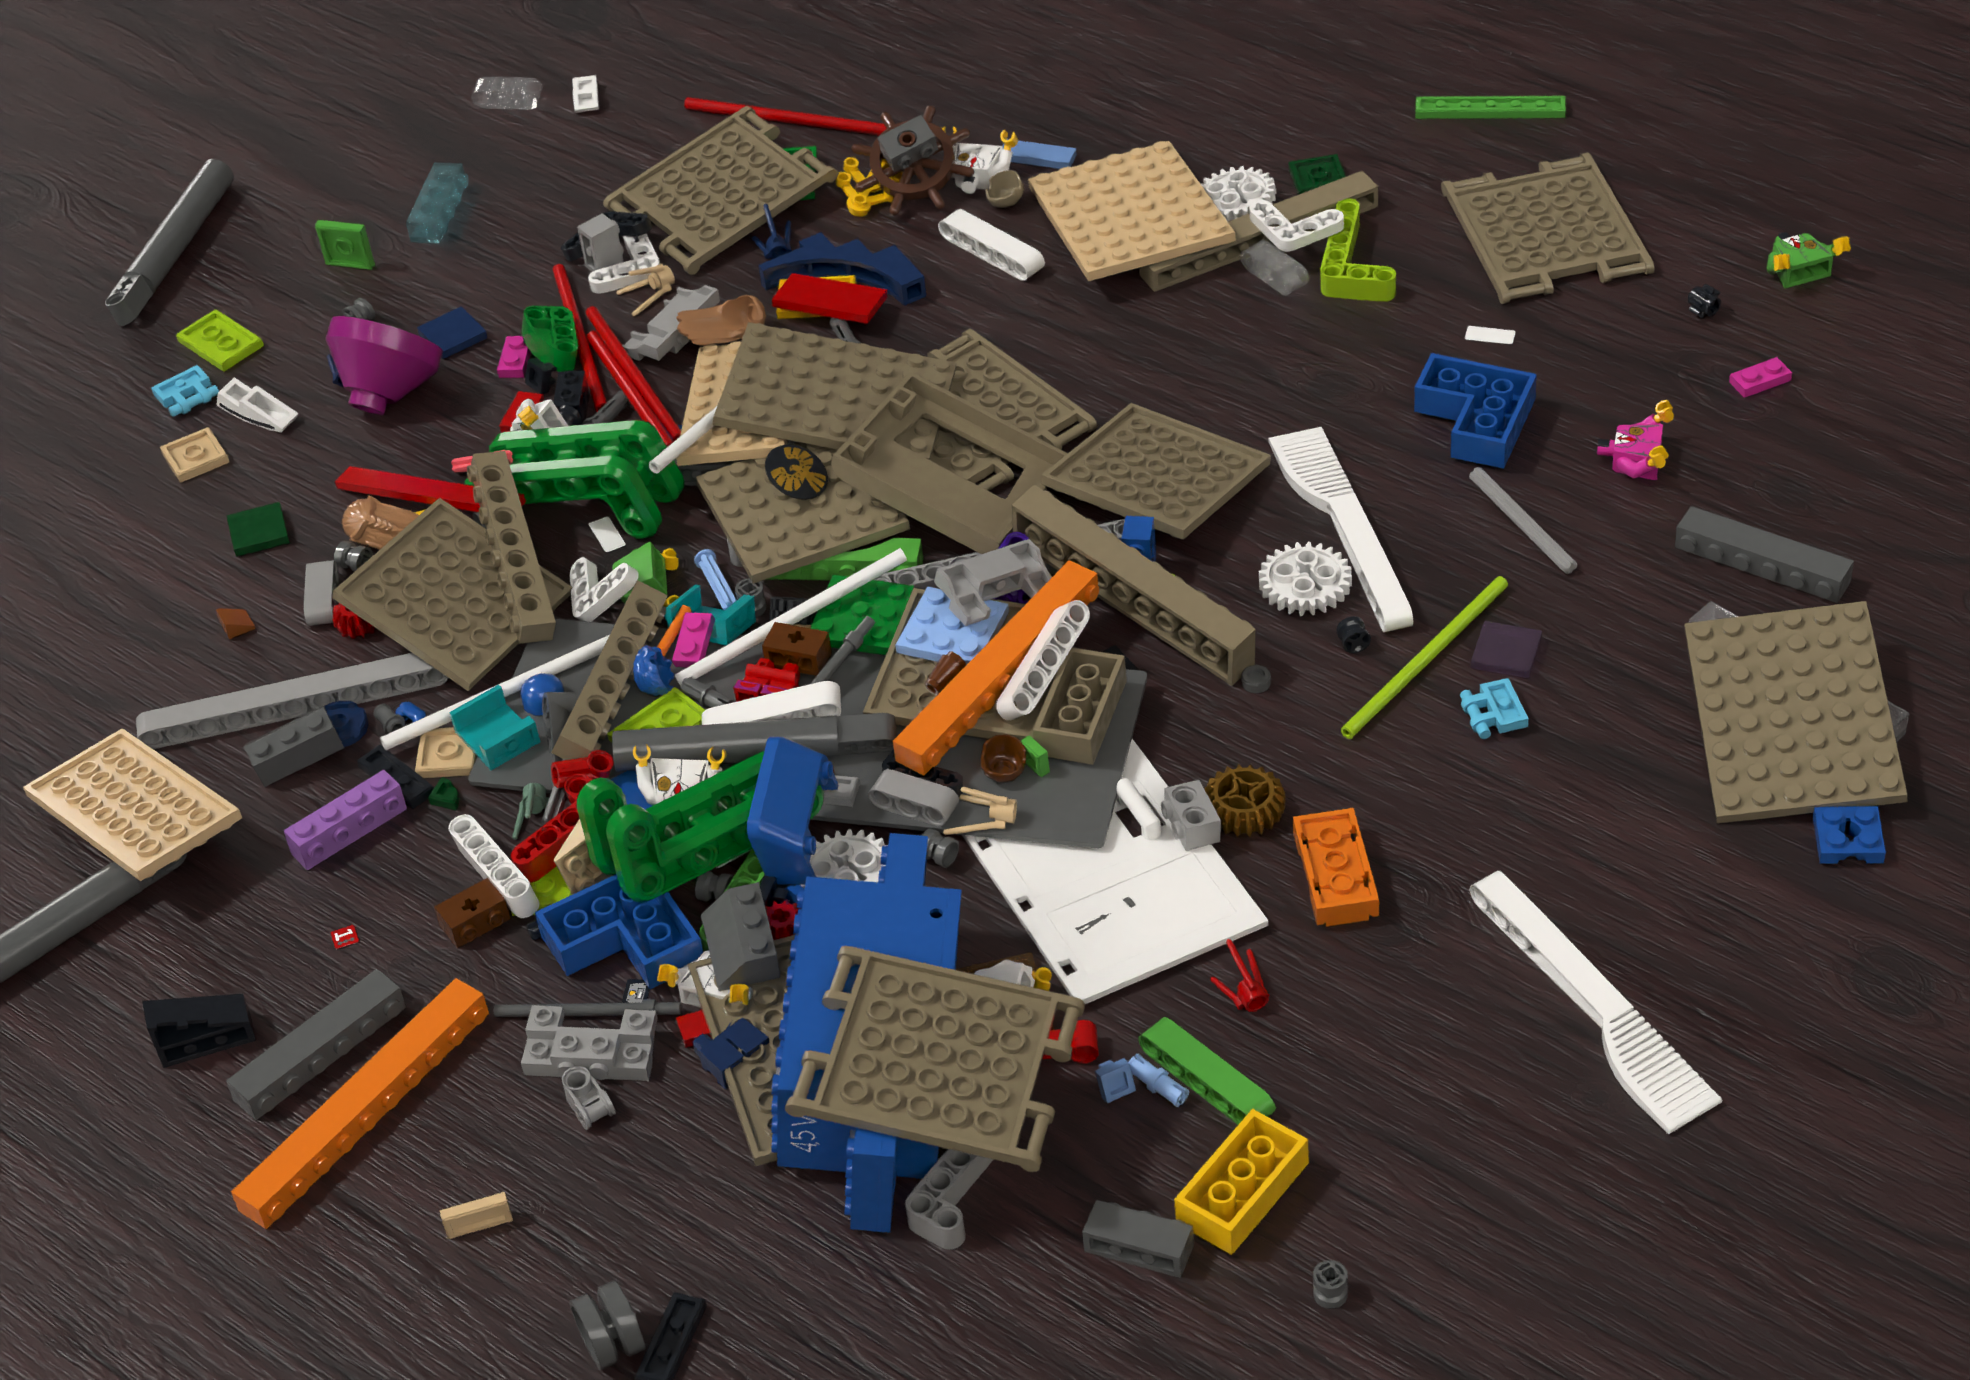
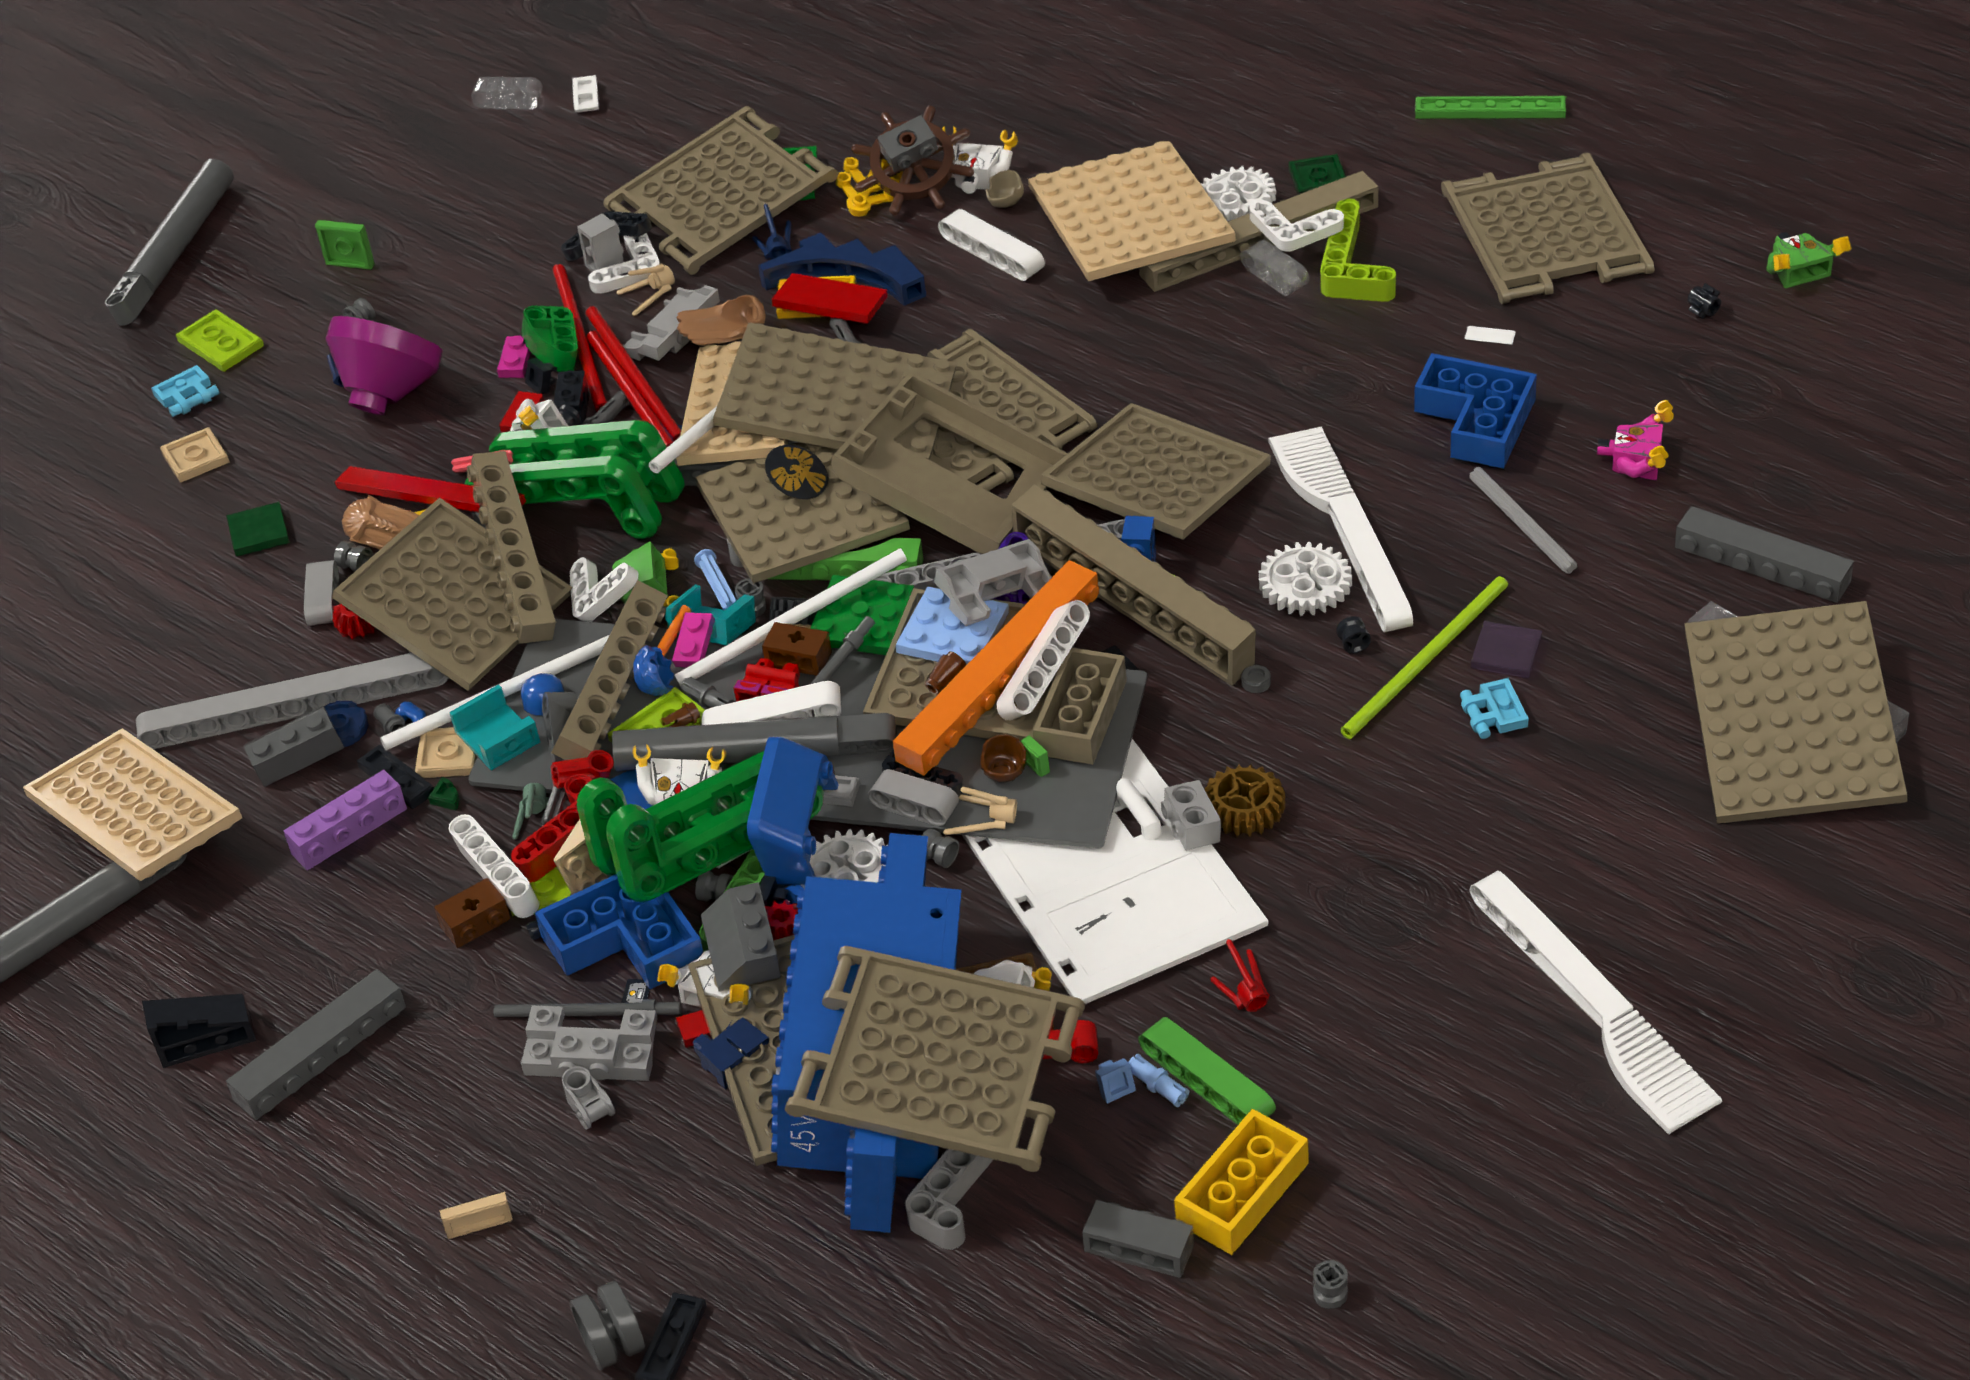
(235, 621): dark orange slope -> none
(255, 406): white slope -> none
(344, 936): red sticker -> none
(359, 1104): orange brick -> none
(437, 202): clear light blue brick -> none
(453, 331): dark blue tile -> none
(607, 534): white sticker -> none
(683, 716): none -> reddish brown pin
(787, 116): red piece -> none
(1042, 155): medium blue tile -> none
(1336, 866): orange piece -> none
(1760, 377): dark pink plate -> none
(1863, 826): blue brick -> none

